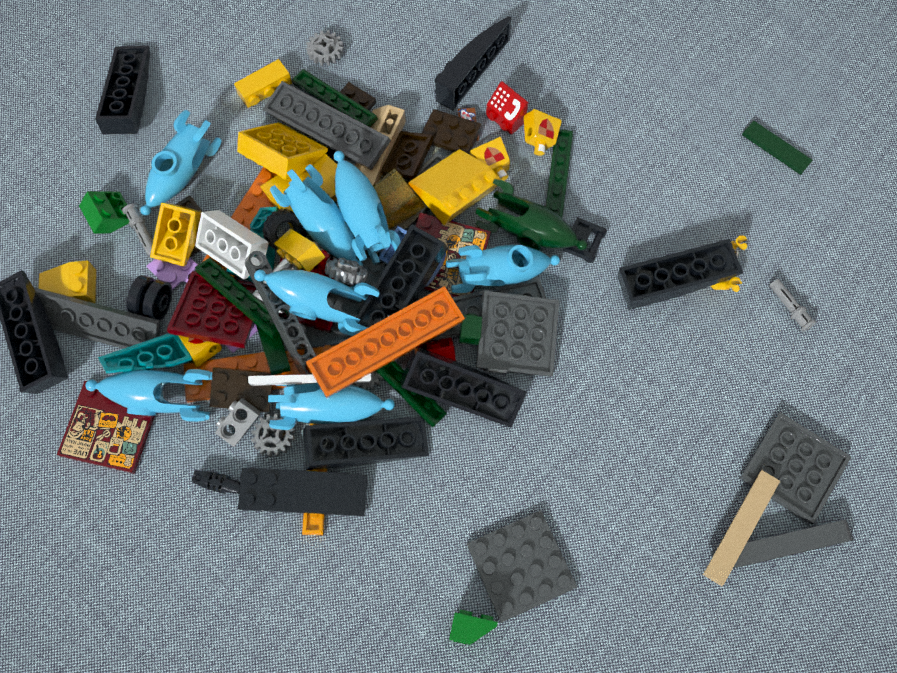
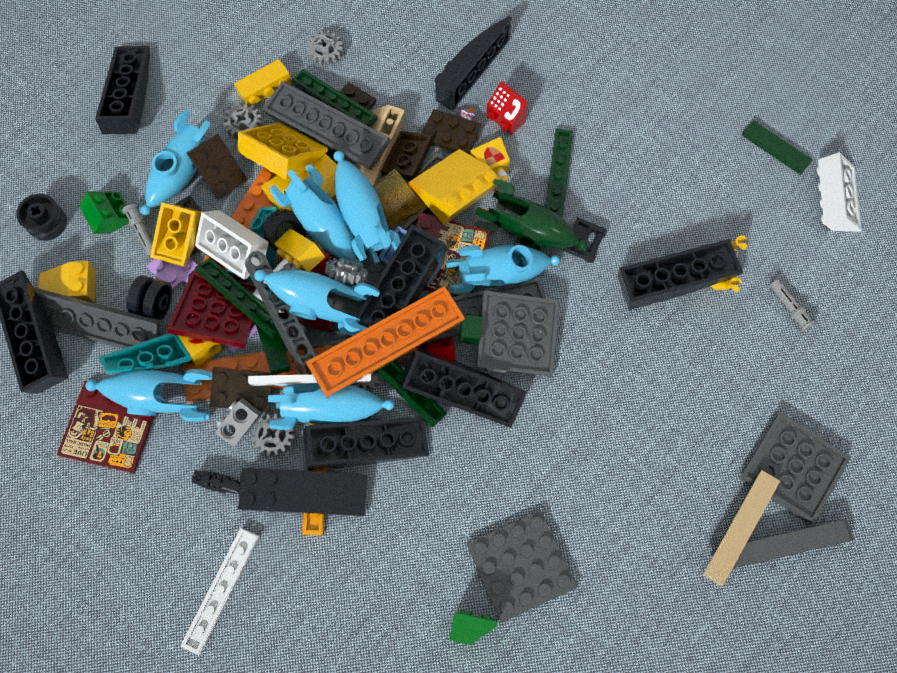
(41, 217): none -> black wheel
(217, 166): none -> dark brown plate
(220, 592): none -> white tile
(242, 119): none -> light grey gear
(541, 130): yellow torso -> none
(839, 194): none -> white slope

